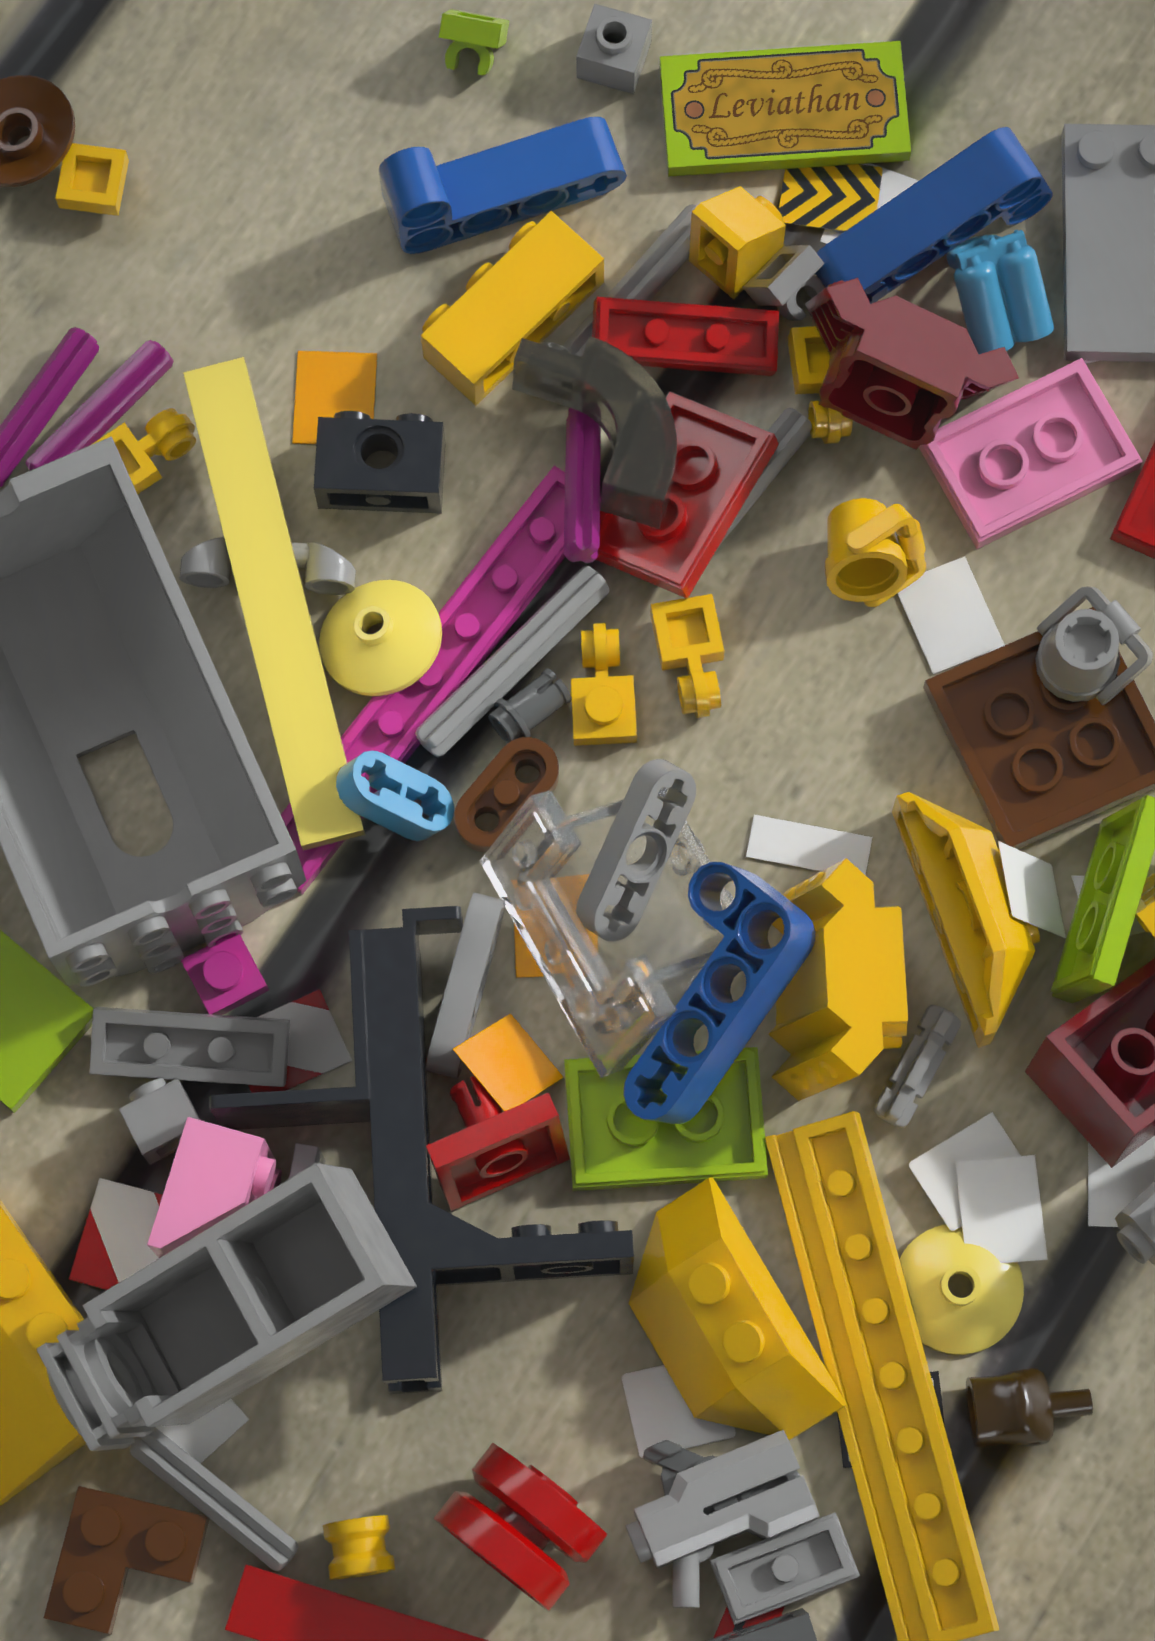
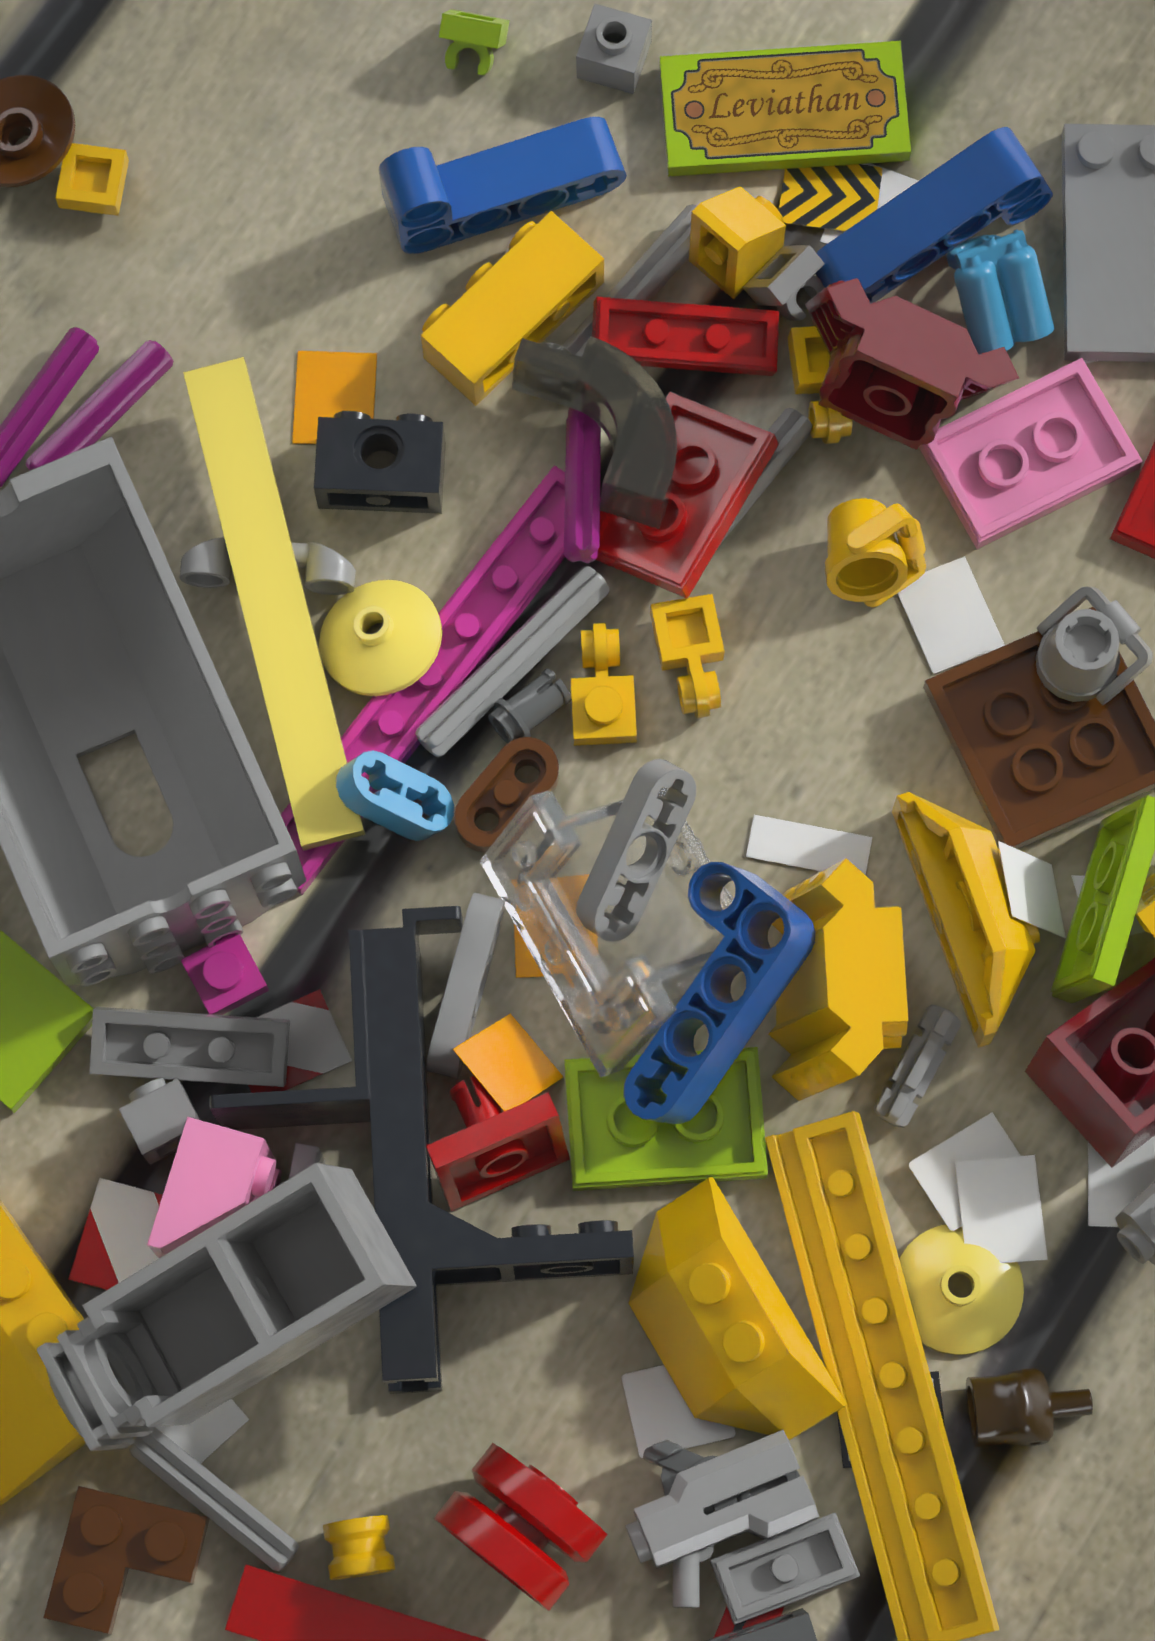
(168, 436): yellow plate -> none

